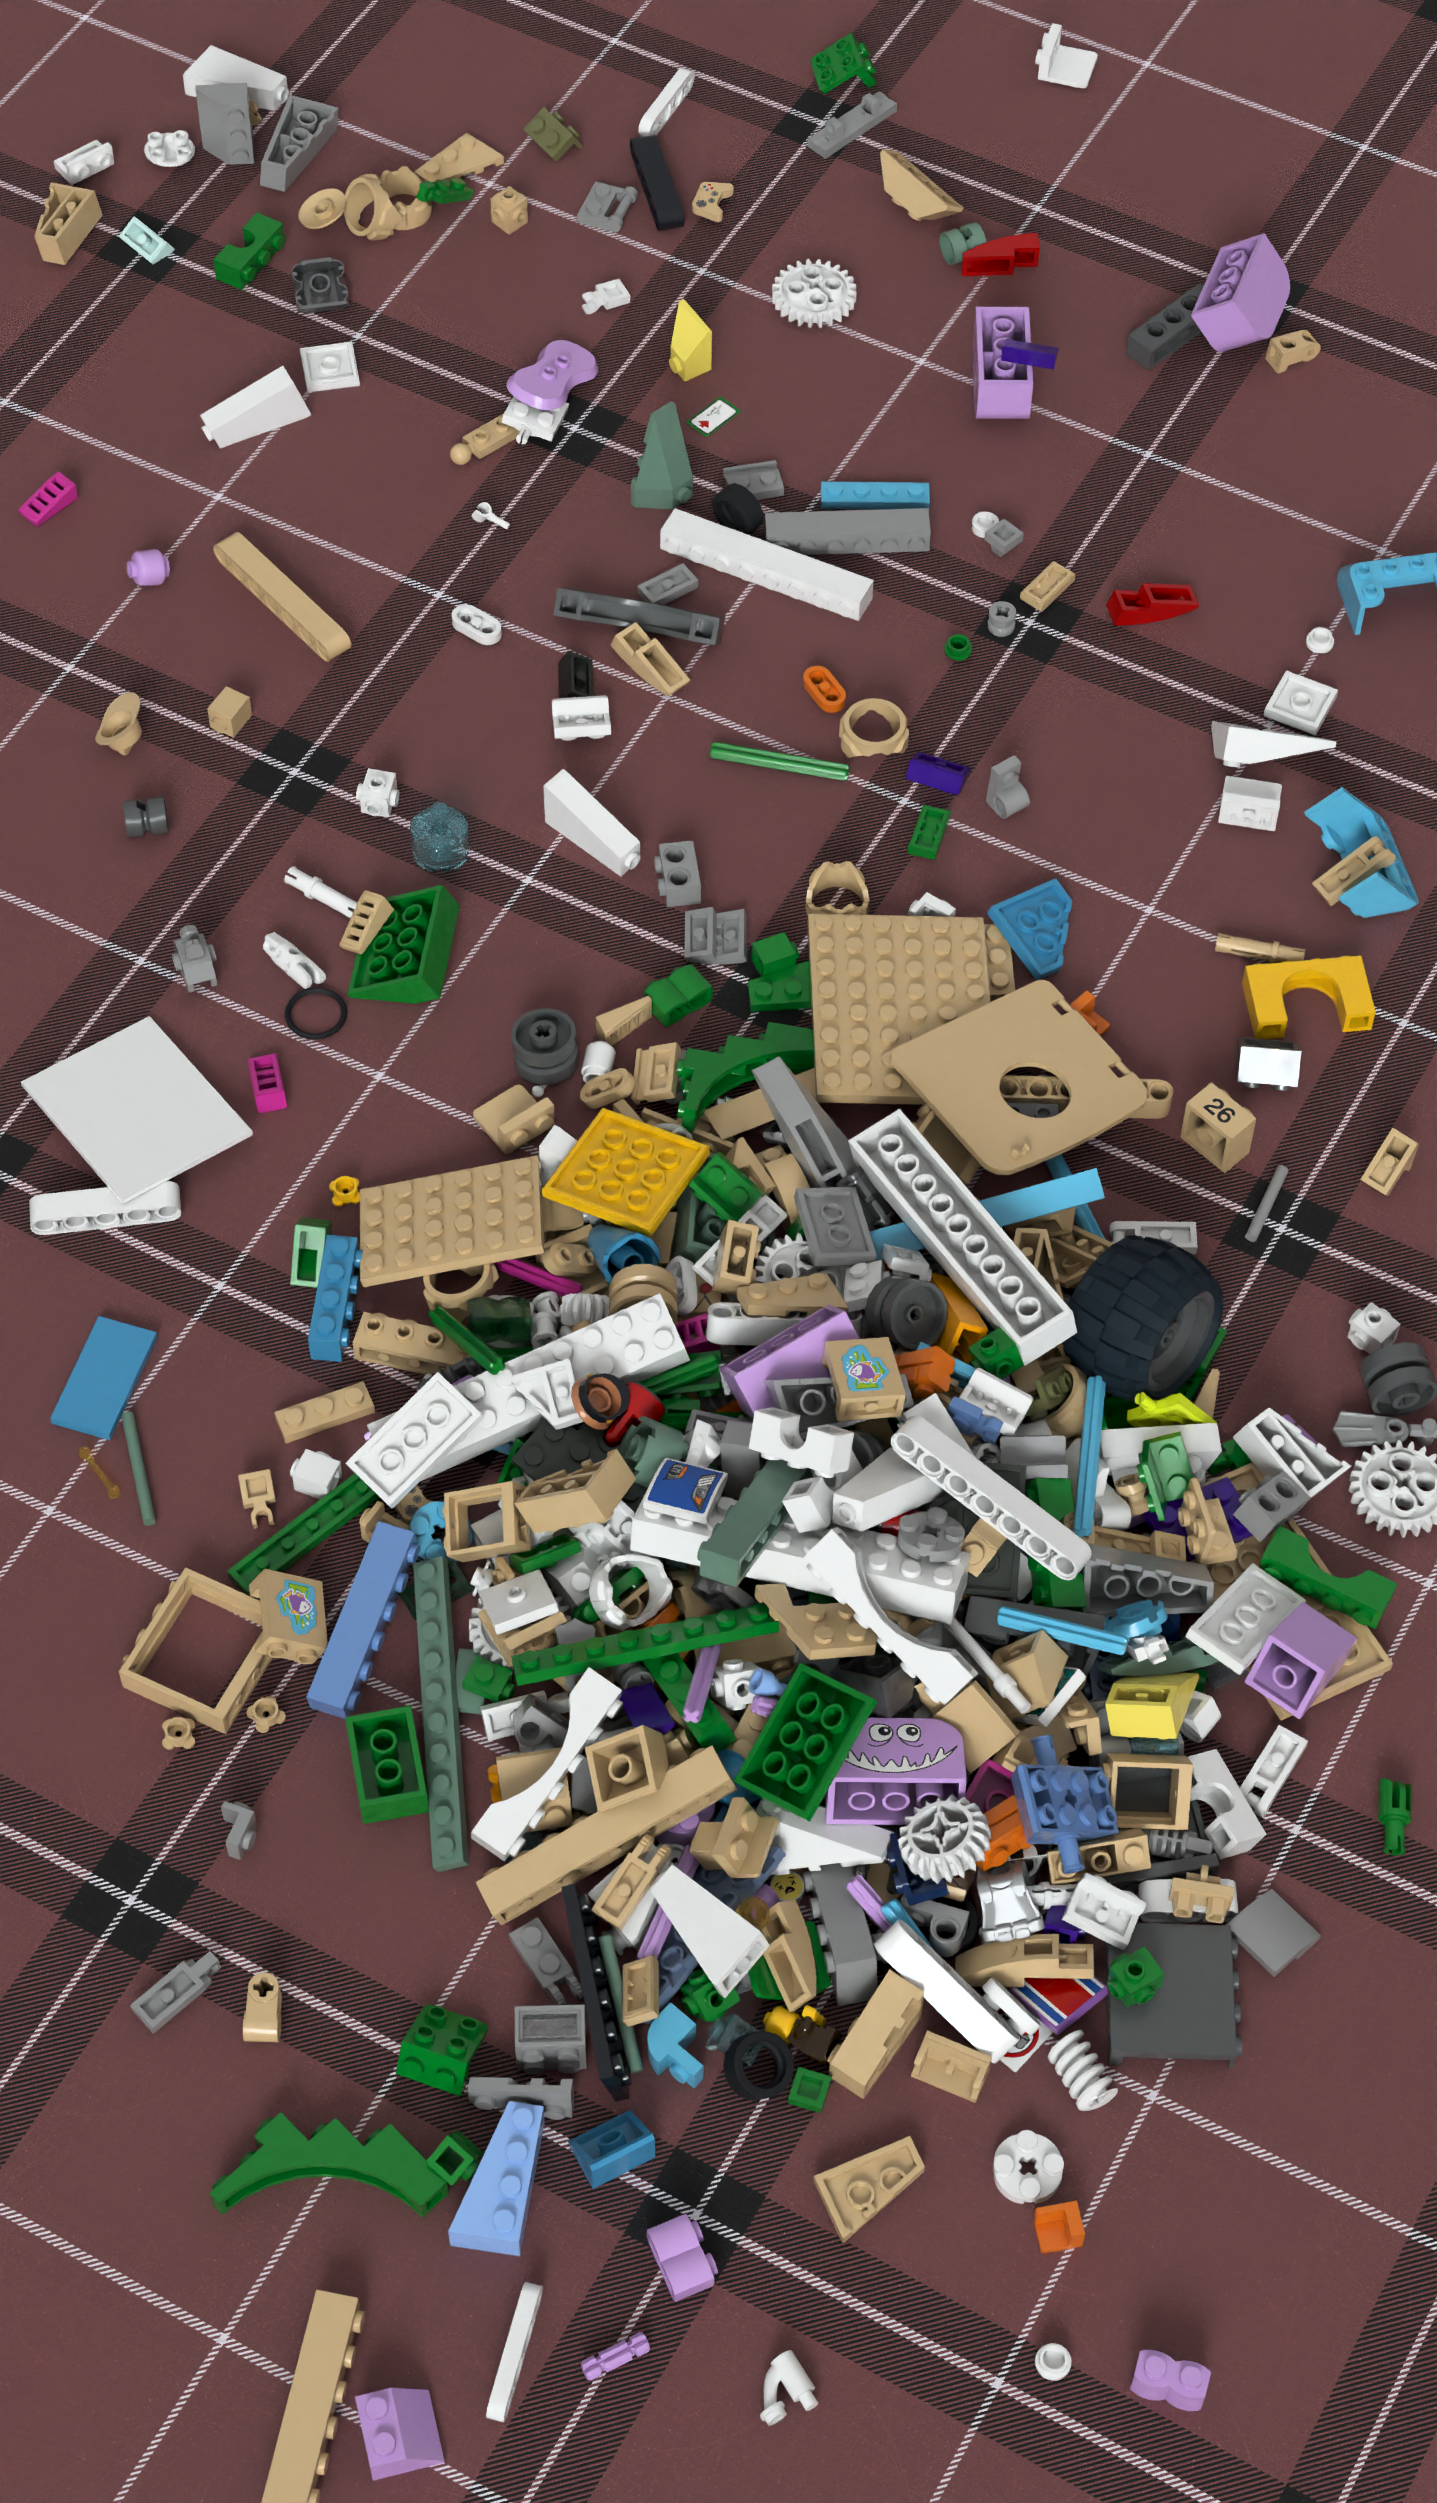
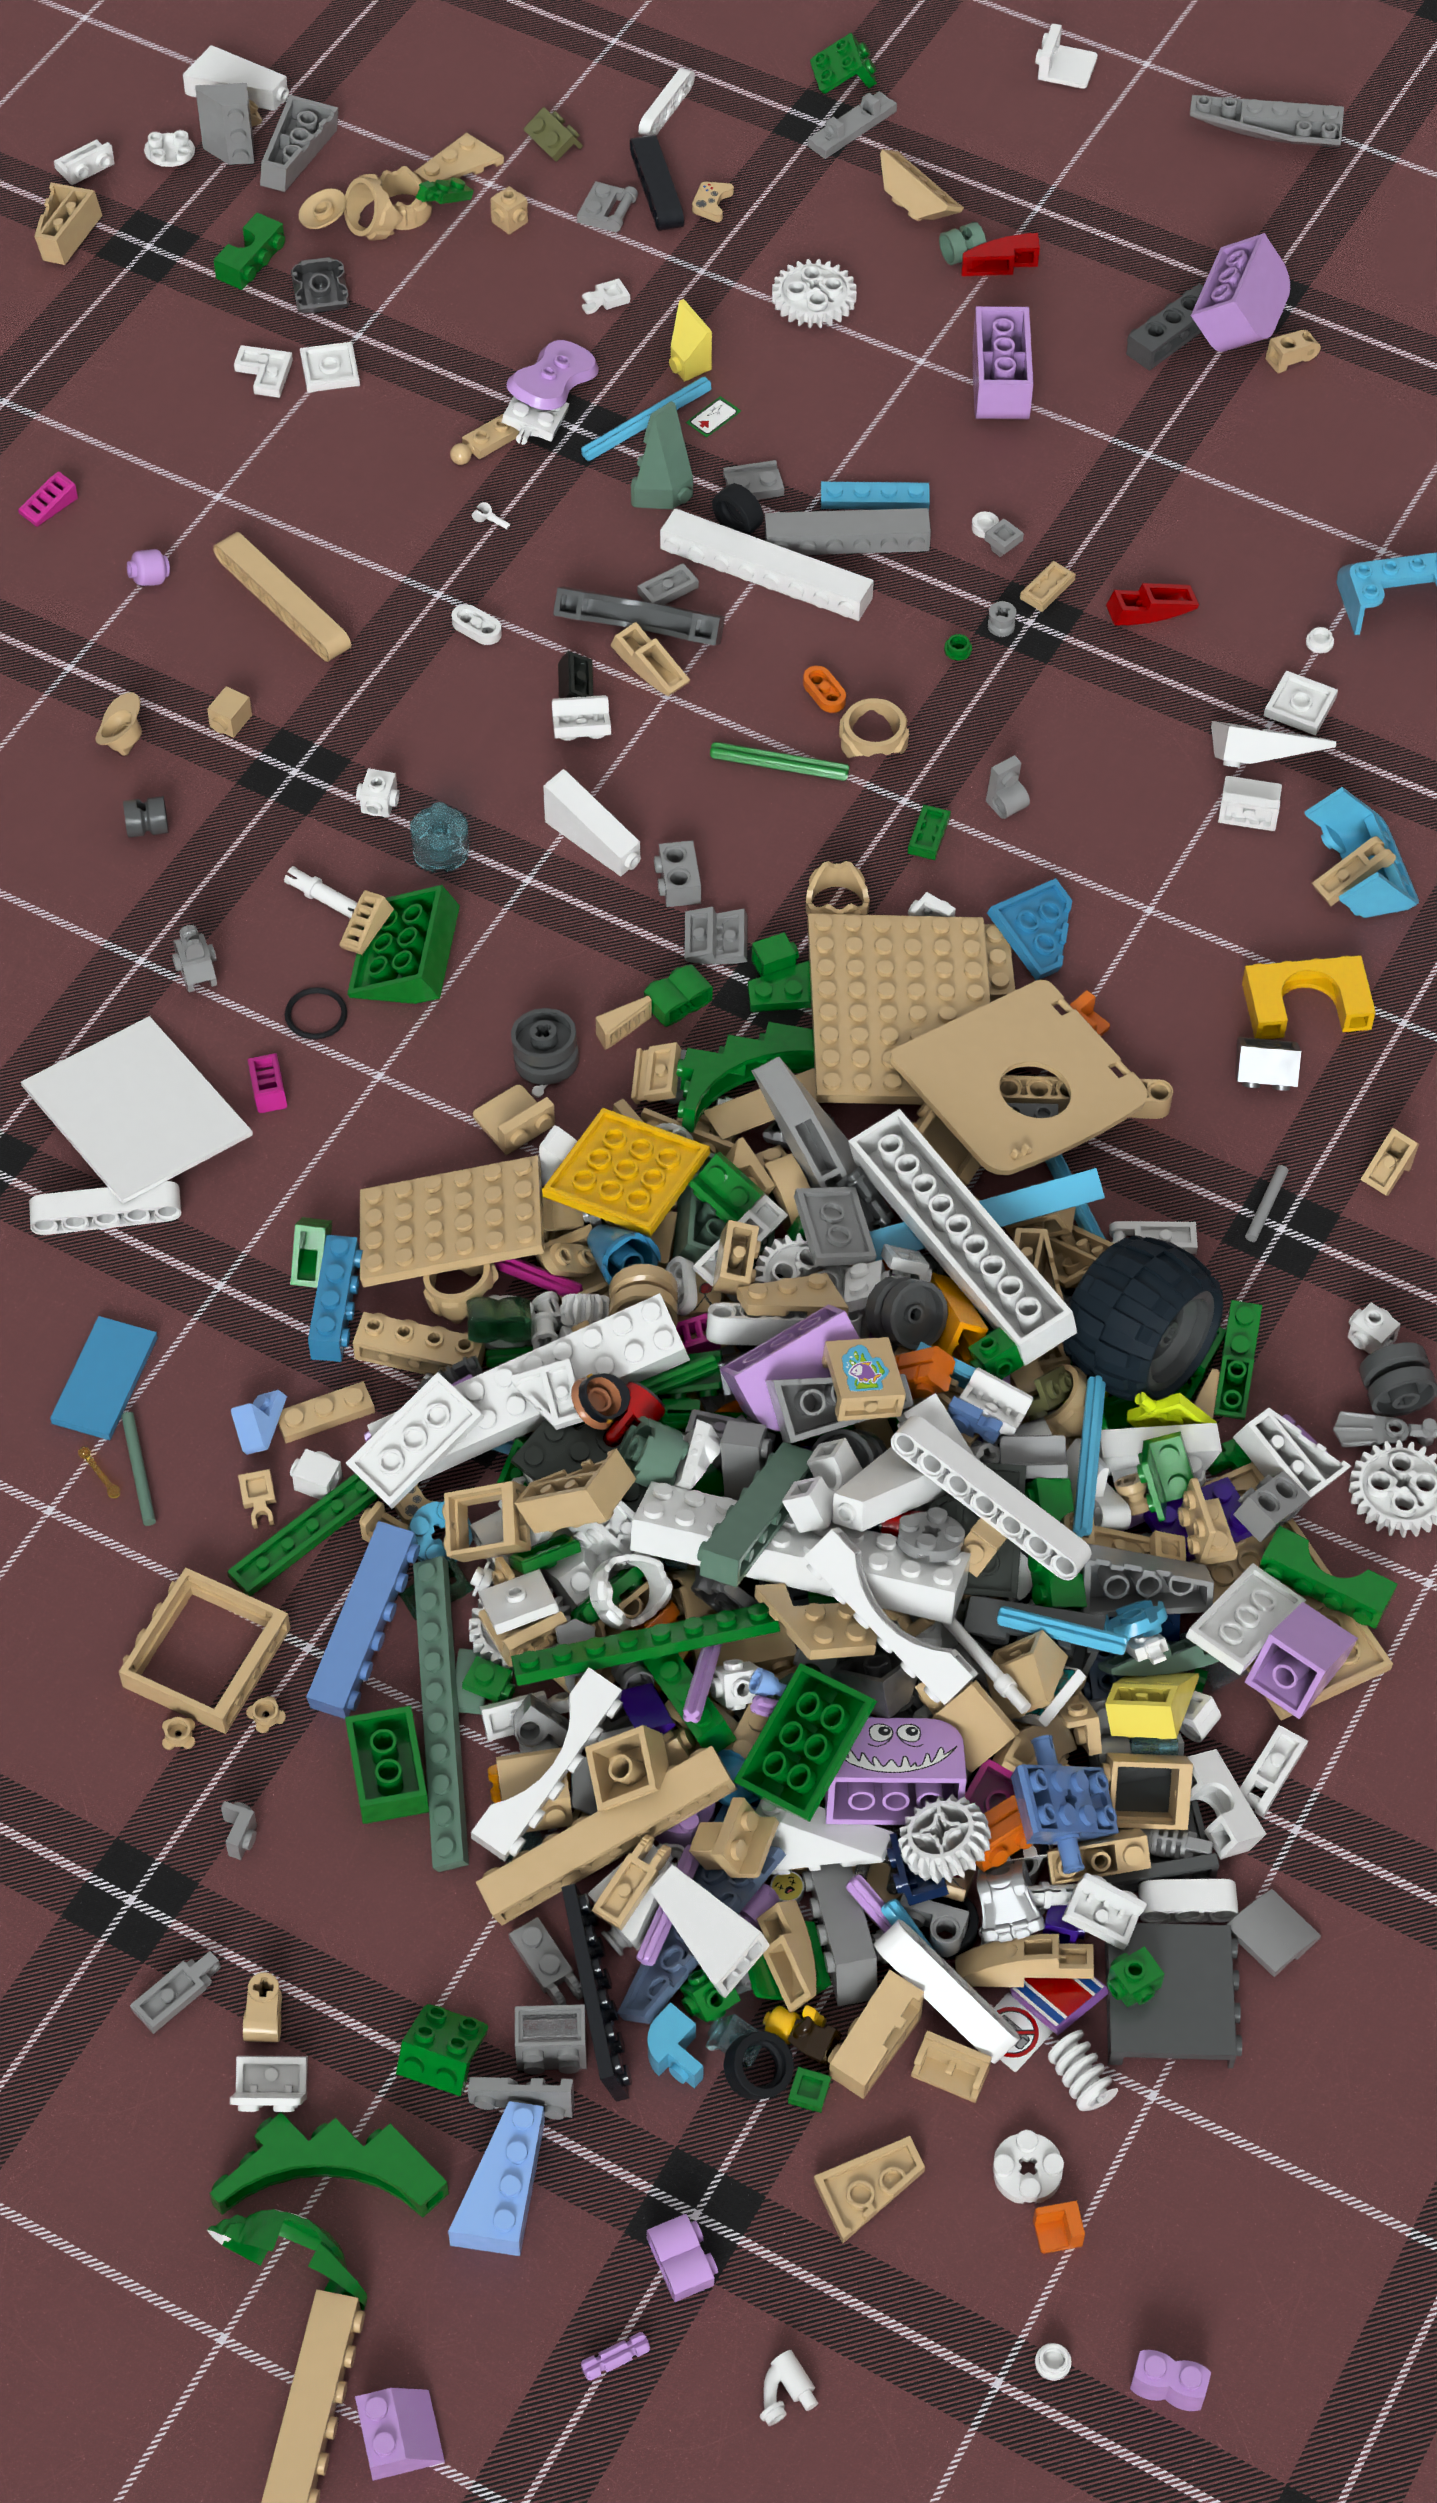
(145, 241): light aqua slope -> none
(255, 410): white slope -> none
(258, 1421): none -> light blue slope
(259, 2232): none -> green animal
(268, 365): none -> white plate
(270, 2081): none -> white bracket
(290, 1616): tan panel -> none
(292, 961): white hinge -> none
(342, 1184): yellow plate -> none
(455, 2158): green brick -> none
(467, 1340): green axle -> none
(514, 2352): white beam -> none
(597, 1060): white brick -> none
(607, 1088): tan plate -> none
(613, 2148): dark azure slope -> none
(615, 1984): sand green bar -> none
(640, 421): none -> medium azure axle
(640, 1991): tan plate -> none
(685, 1490): slope -> none
(745, 1911): clear yellow plate -> none
(778, 1437): white arch -> none
(937, 773): dark purple slope -> none
(1020, 2017): white plate -> none
(1029, 354): dark purple slope -> none
(1201, 1891): tan hips -> none
(1218, 1127): tan brick -> none
(1237, 1360): none -> green slope
(1257, 949): tan pin -> none
(1272, 119): none -> light grey wedge
(1394, 1813): green arm -> none

